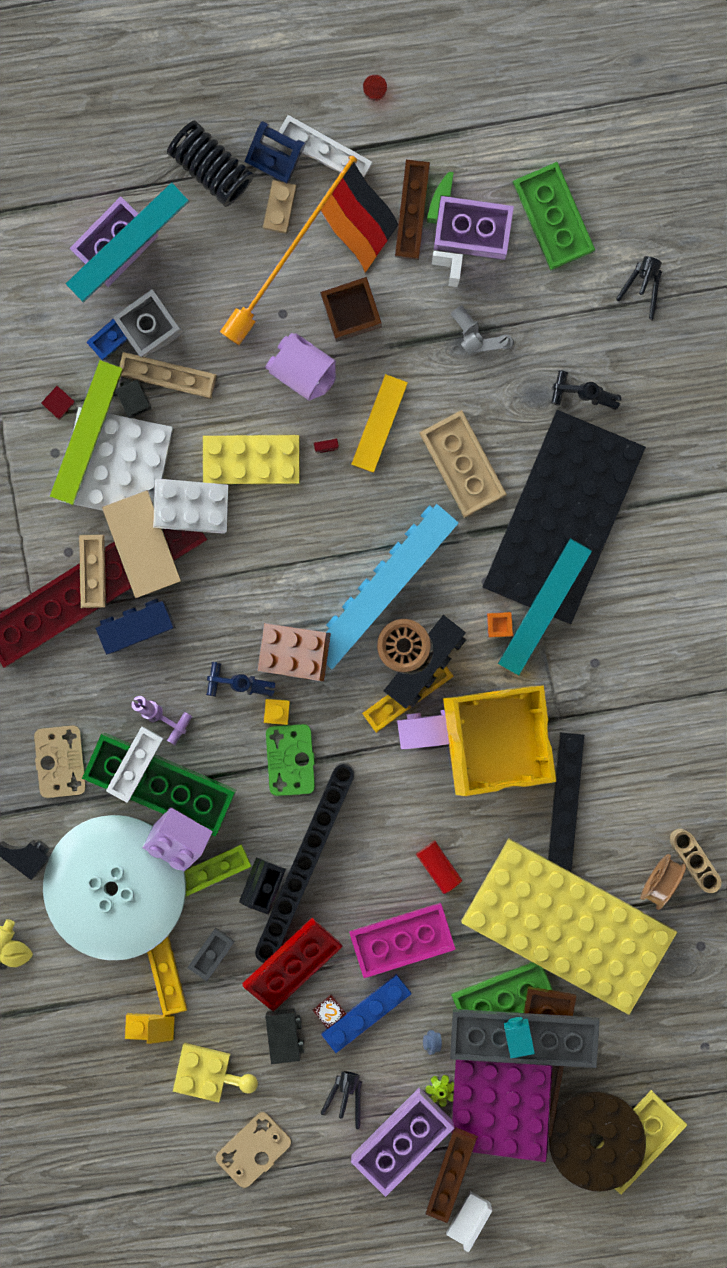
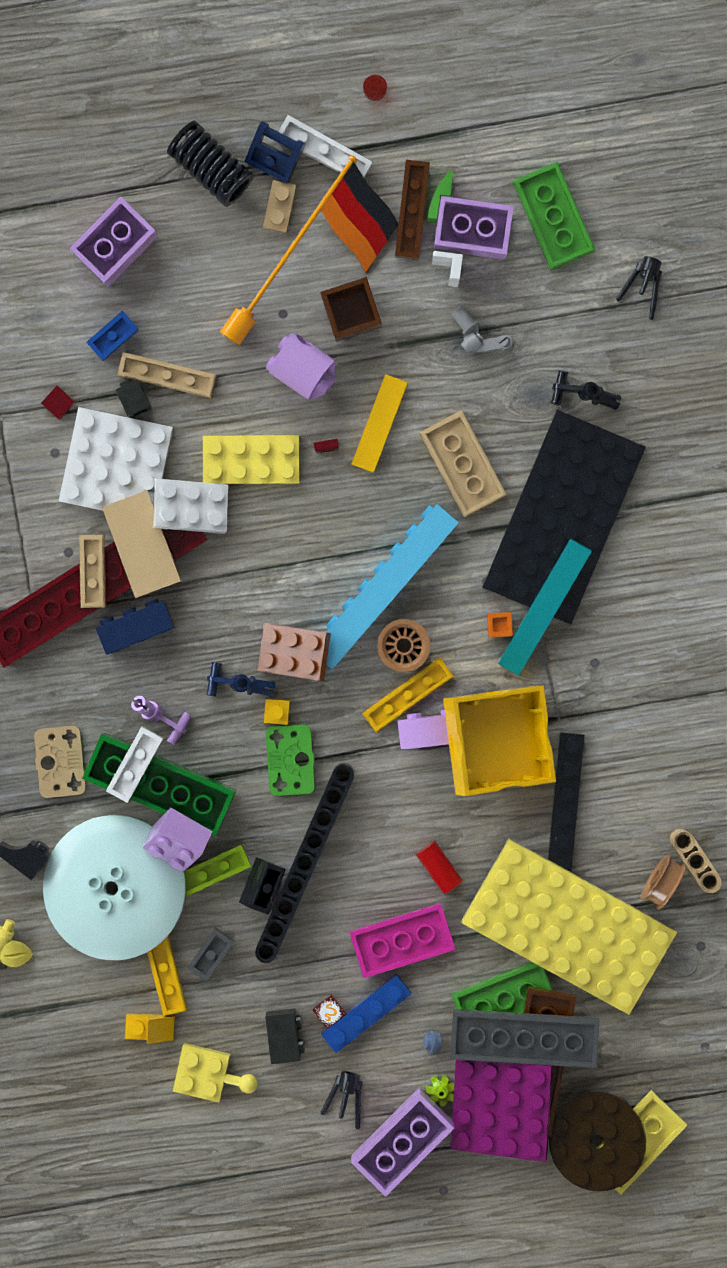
(86, 432): lime tile -> none
(127, 242): teal tile -> none
(148, 324): light grey slope -> none
(248, 1145): tan axle -> none
(292, 964): red tile -> none
(445, 637): black arch -> none
(451, 1175): reddish brown plate -> none
(469, 1220): white panel -> none
(519, 1037): teal brick -> none

